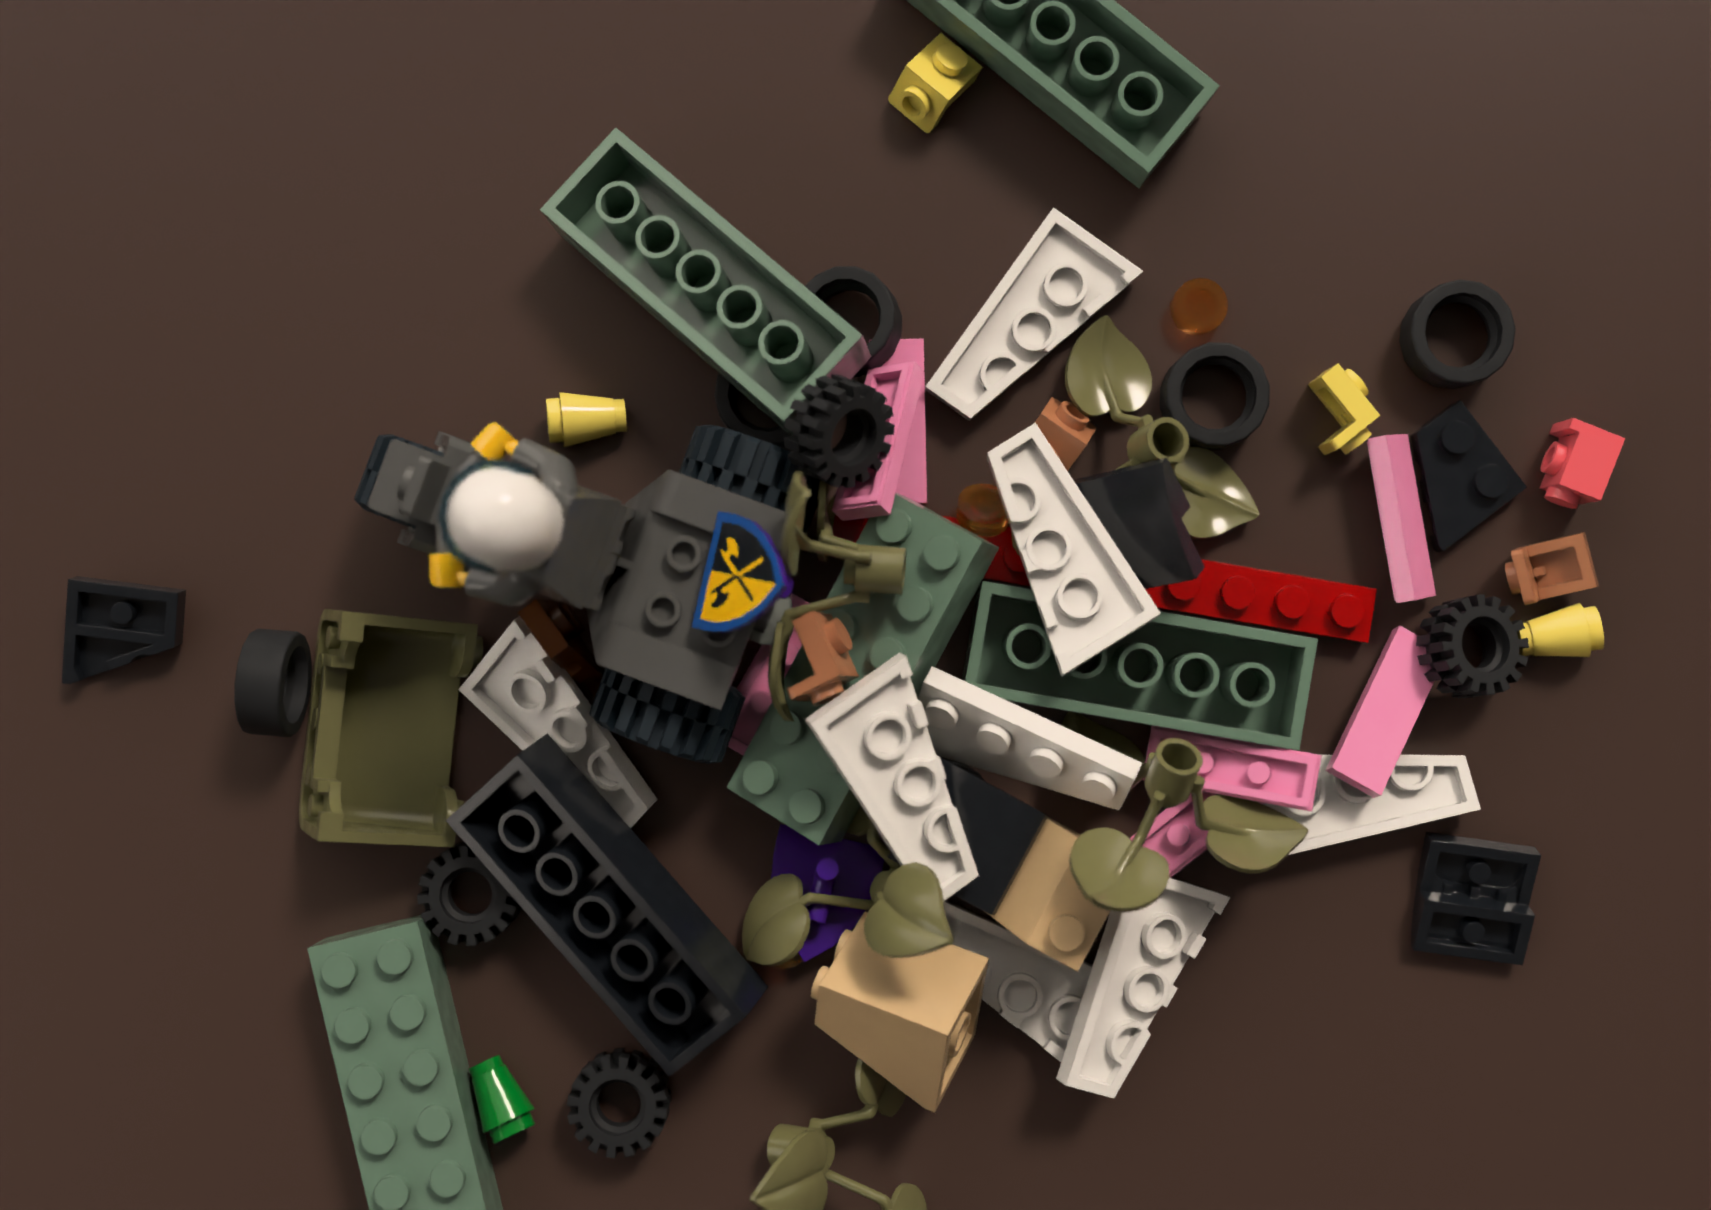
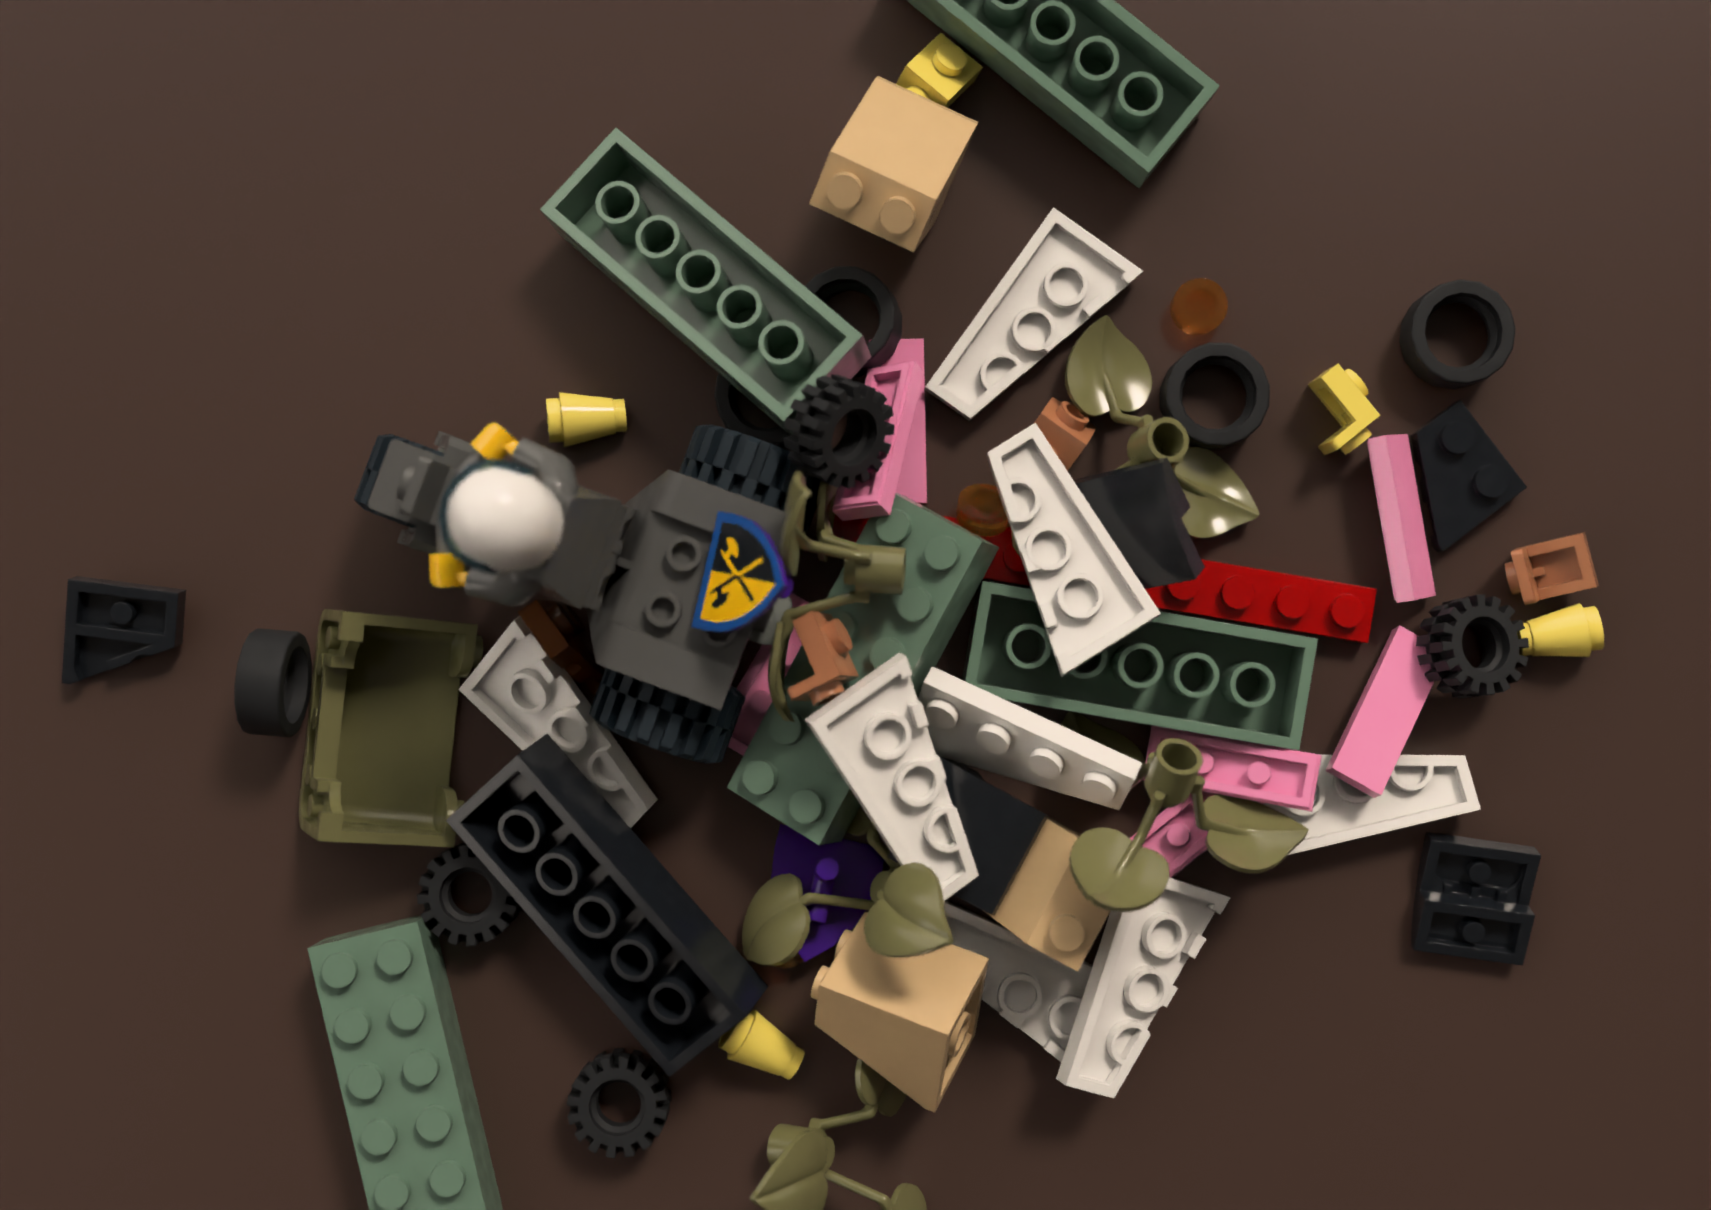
(500, 1100): green cone -> none
(762, 1046): none -> light yellow cone
(894, 164): none -> tan slope
(1579, 463): coral brick -> none

